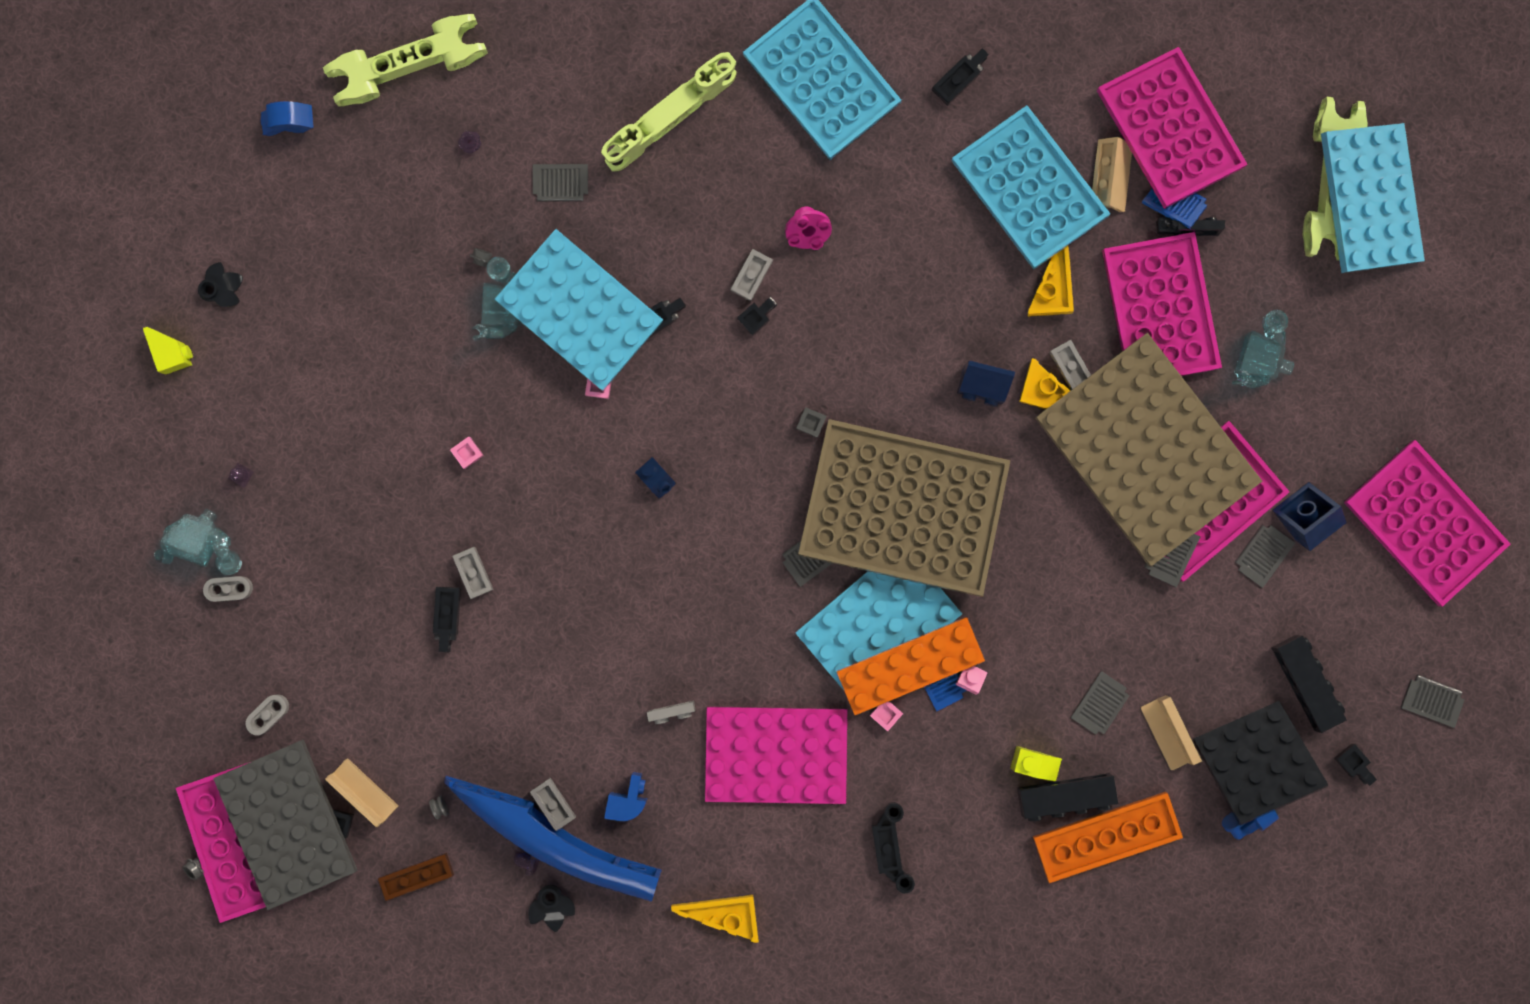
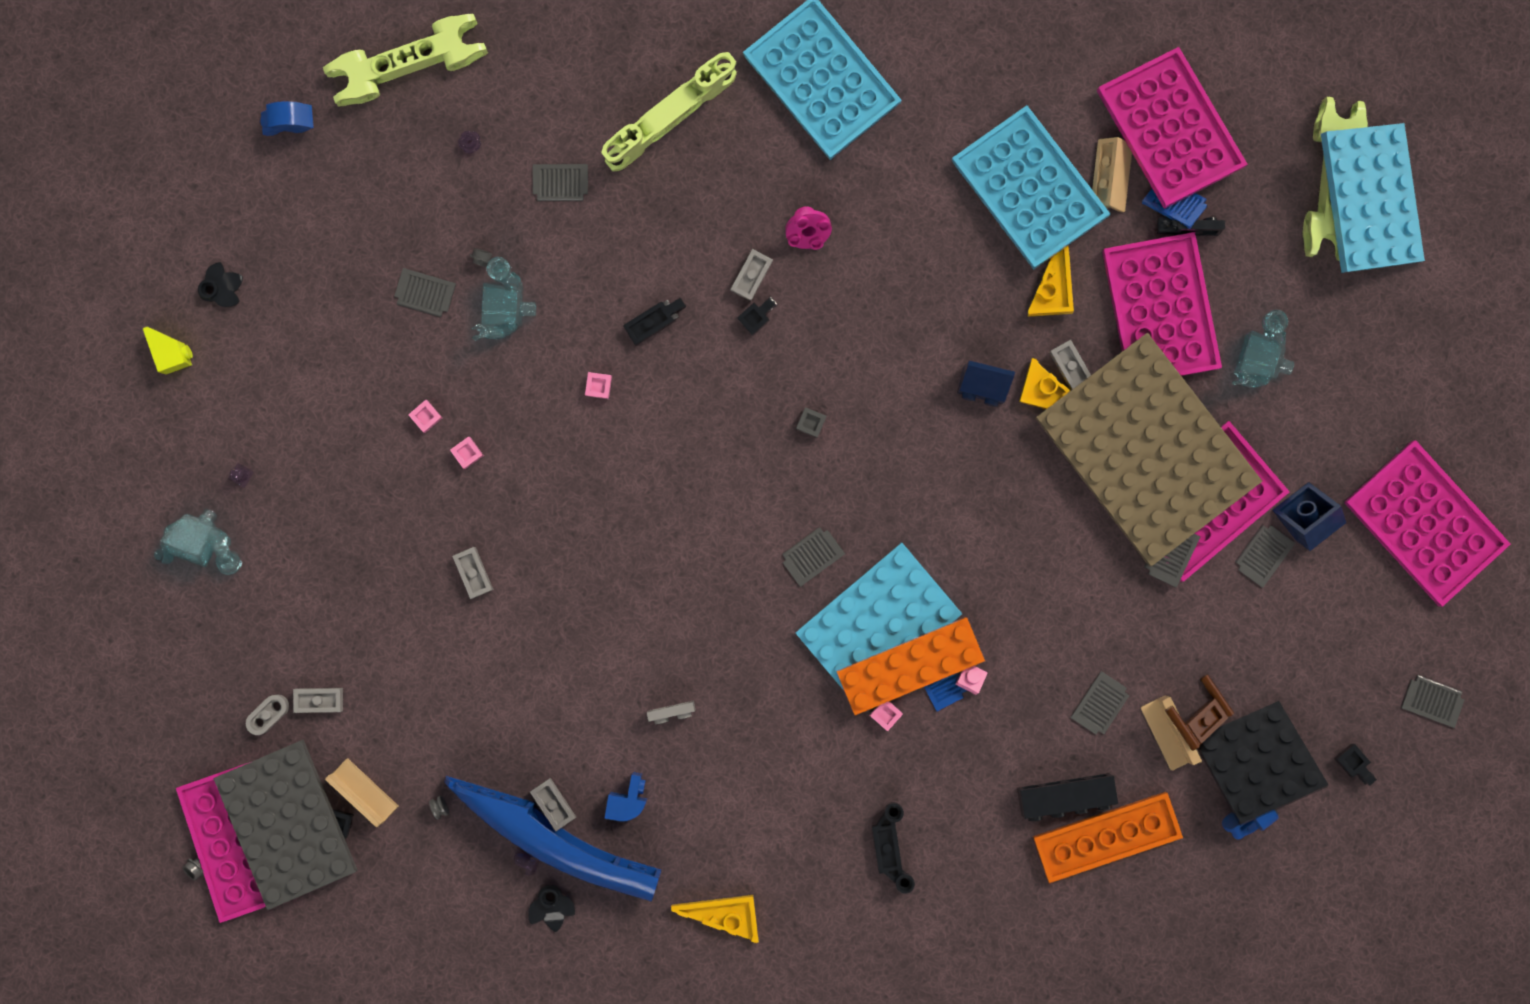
(228, 588): light grey plate -> none
(317, 700): none -> light grey plate
(416, 876): reddish brown plate -> none
(424, 292): none -> dark grey window
(425, 416): none -> bright pink plate
(446, 616): black hinge -> none
(579, 309): medium azure plate -> none
(655, 478): dark blue bracket -> none
(776, 755): dark pink plate -> none
(904, 508): dark tan plate -> none
(959, 77): black hinge -> none
(1035, 764): neon yellow slope -> none
(1205, 720): none -> reddish brown plate
(1309, 683): black brick -> none

